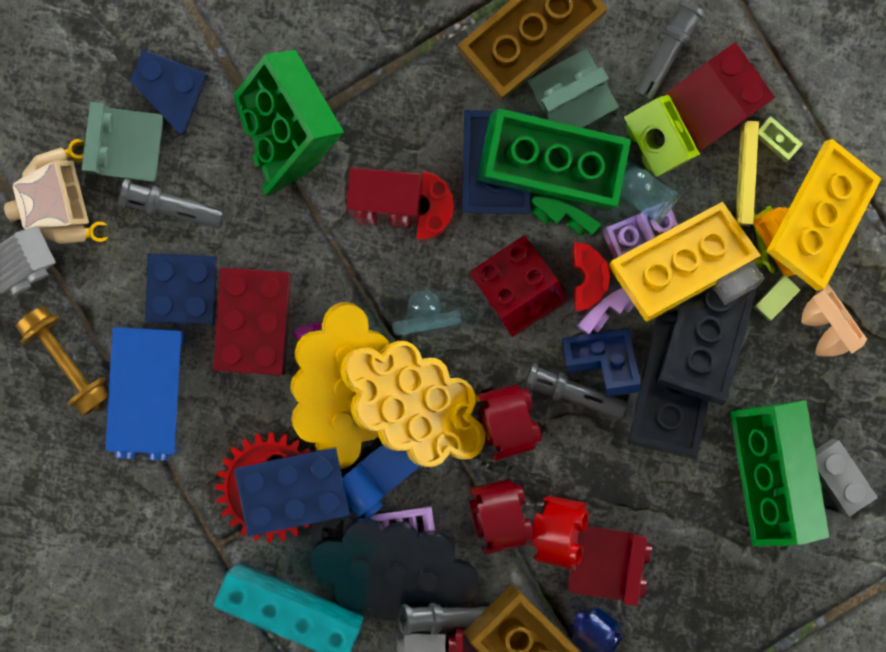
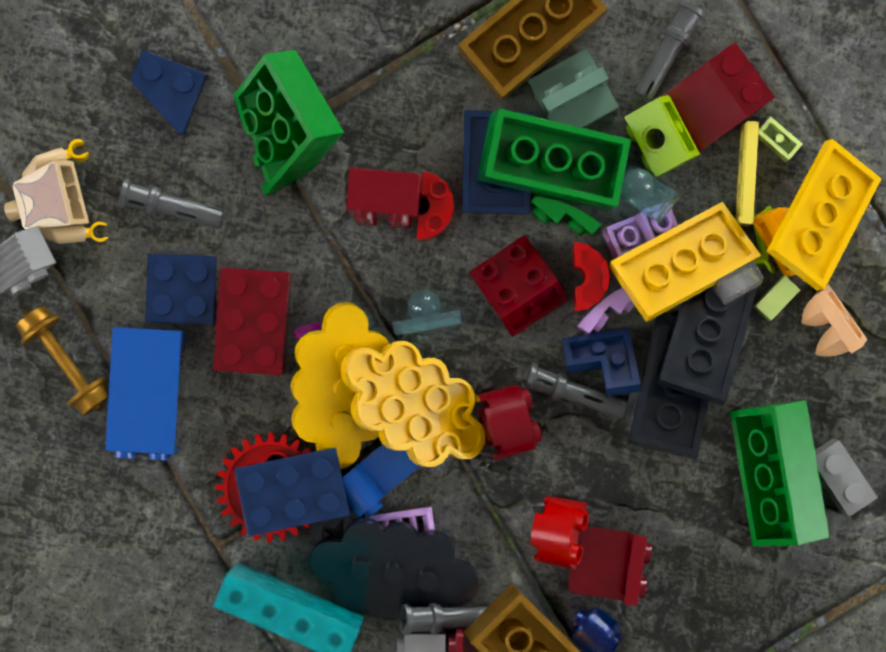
(122, 143): sand green bracket -> none
(499, 516): dark red brick -> none

